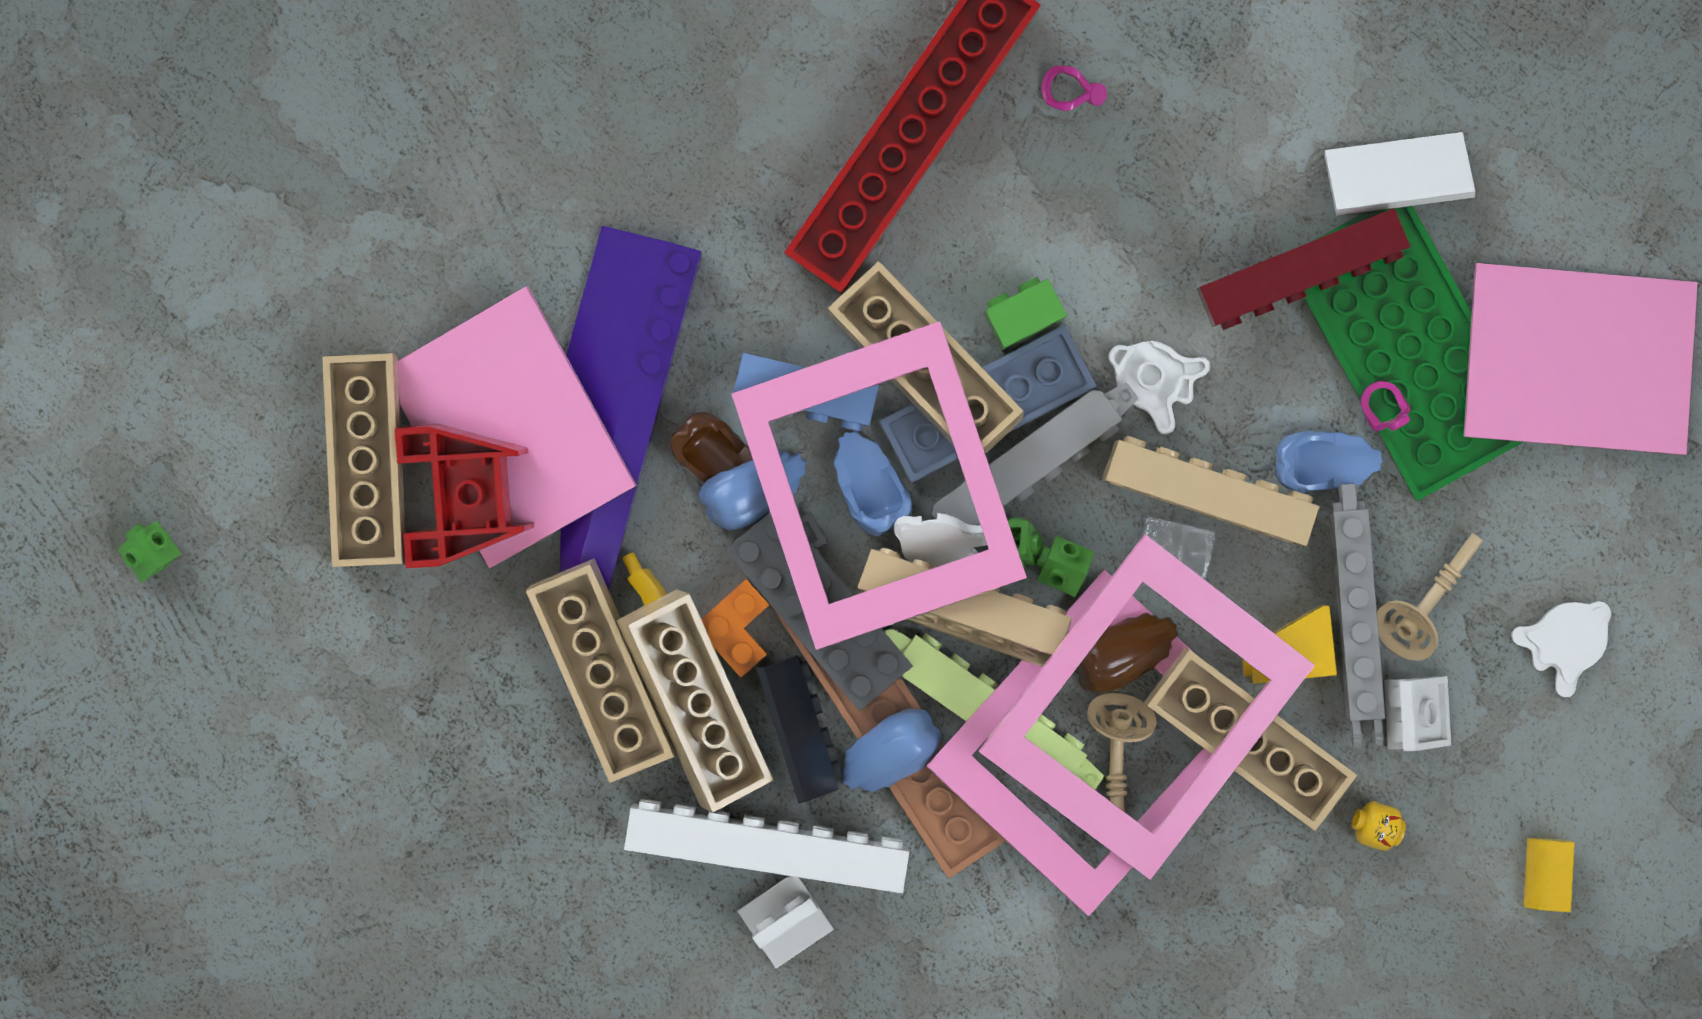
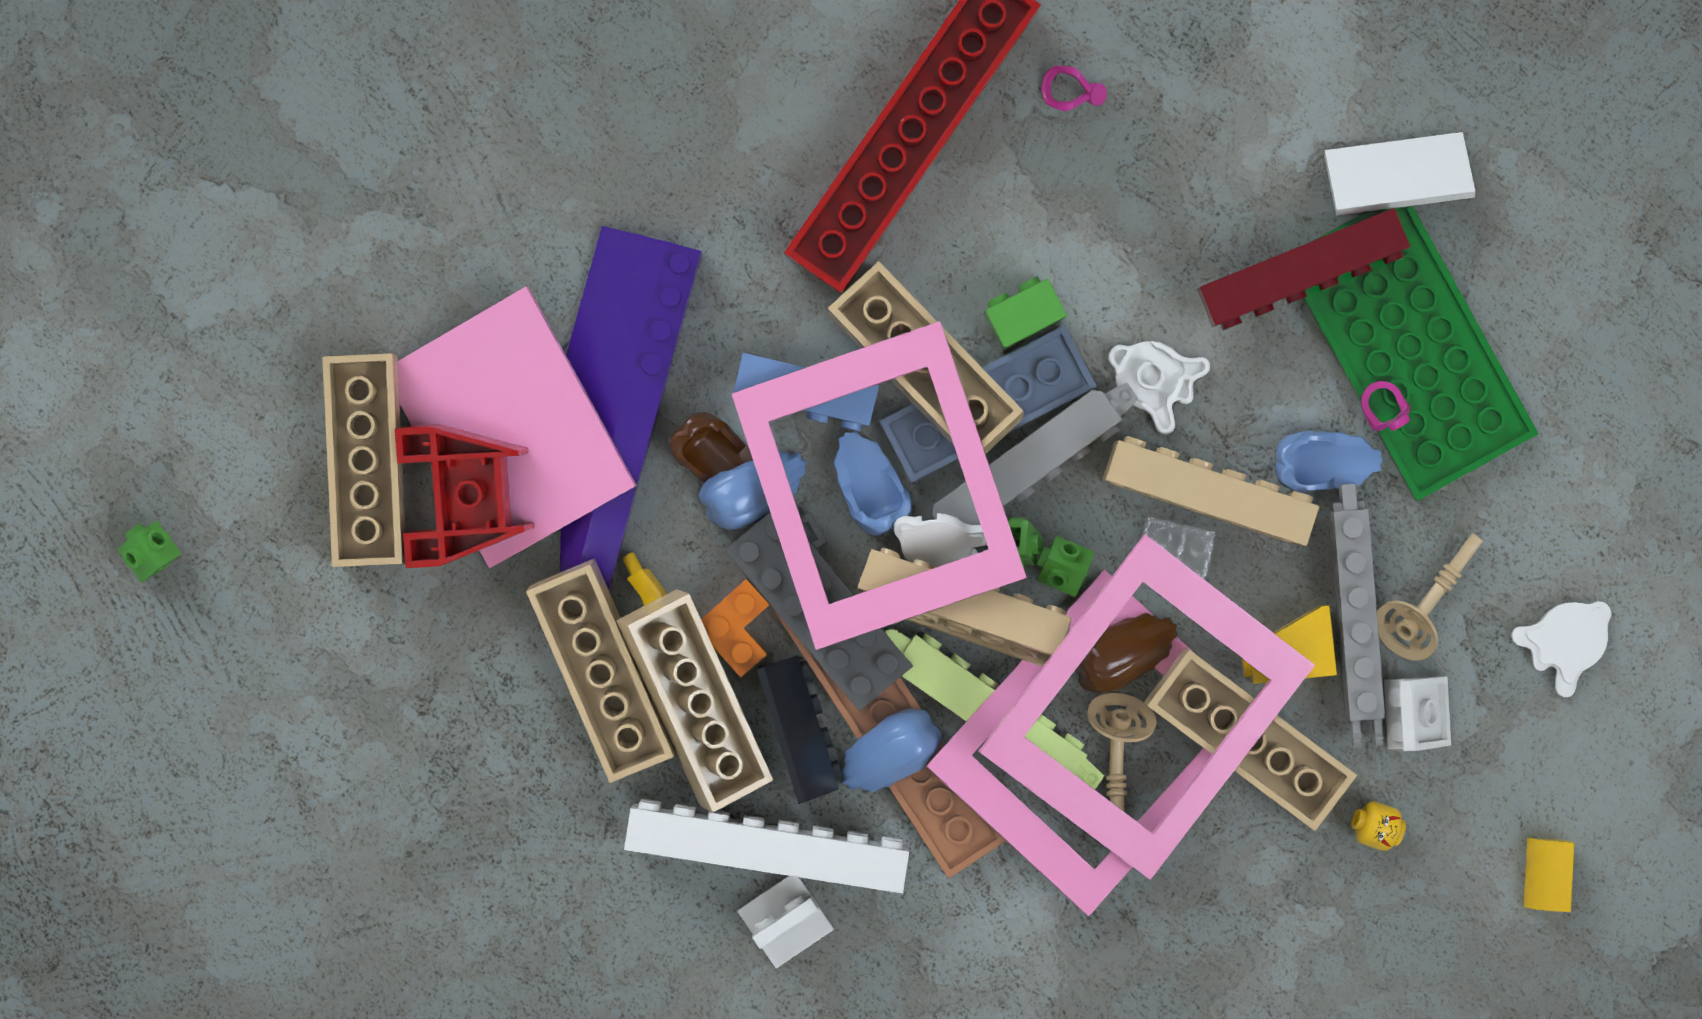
(1580, 359): bright pink piece -> none

